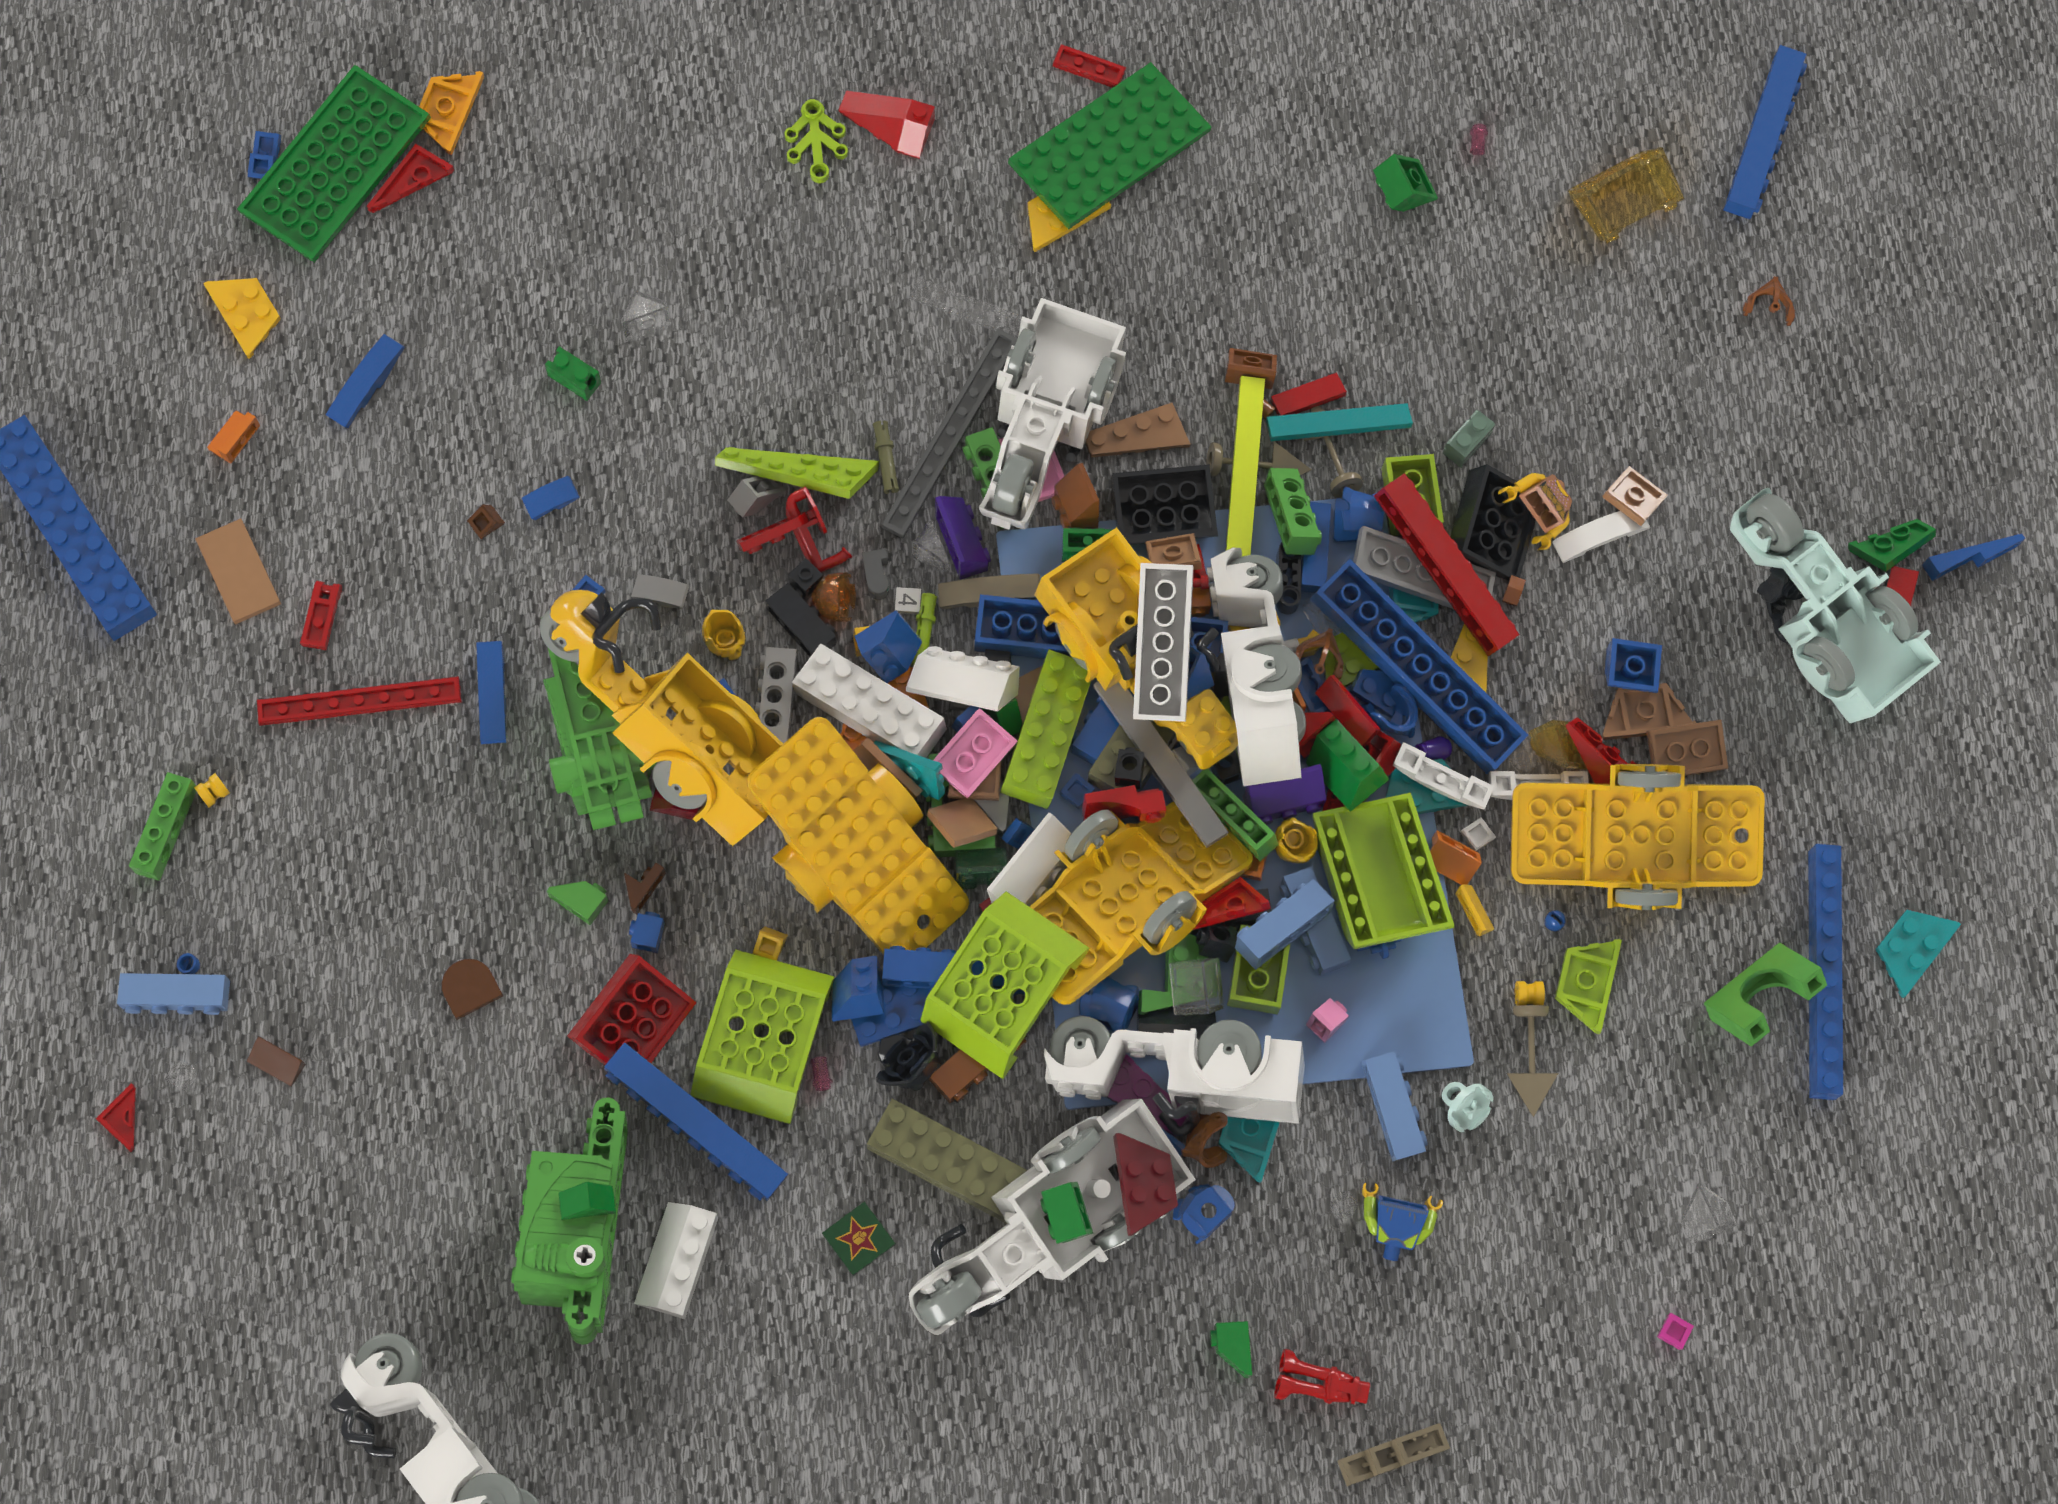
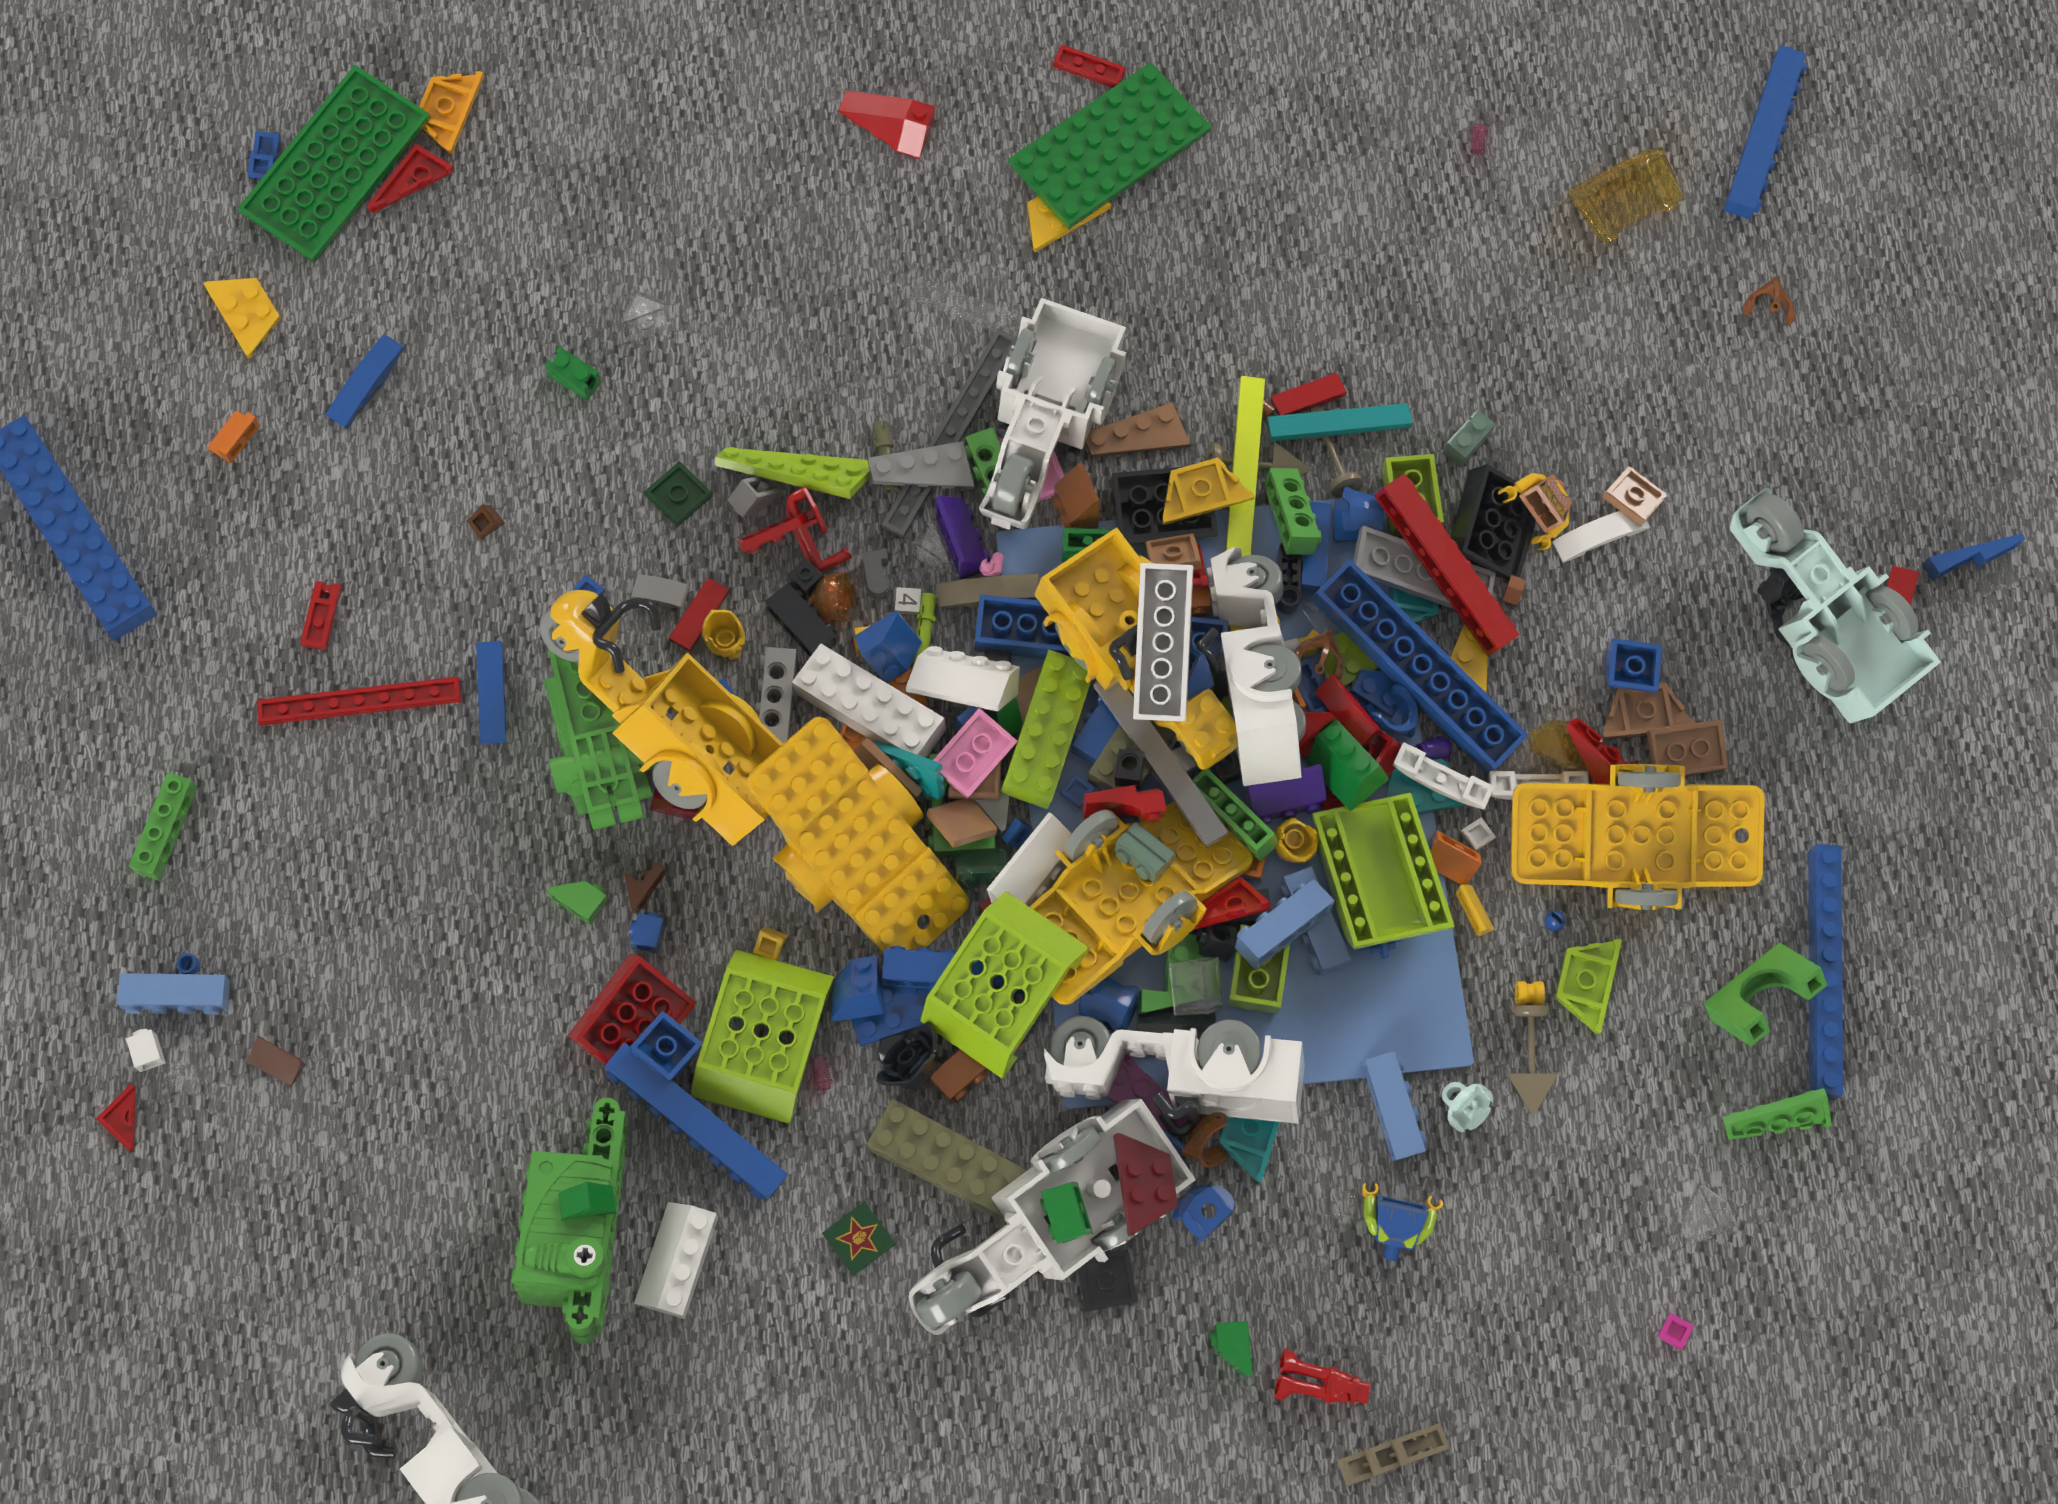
(145, 1050): none -> white brick
(211, 790): yellow wheel -> none
(238, 571): medium nougat tile -> none
(469, 987): reddish brown tile -> none
(550, 497): blue slope -> none
(666, 1047): none -> blue slope
(678, 494): none -> dark green tile
(690, 625): none -> red tile
(815, 137): lime plant -> none
(925, 467): none -> light grey wing
(993, 567): none -> bright pink arm
(1107, 1282): none -> black plate
(1144, 853): none -> sand green brick
(1201, 490): none -> yellow wing
(1252, 365): dark orange slope -> none
(1327, 1019): bright pink slope -> none
(1404, 183): green slope -> none
(1777, 1116): none -> bright green wing
(1893, 547): green wing -> none
(1913, 946): teal wing -> none

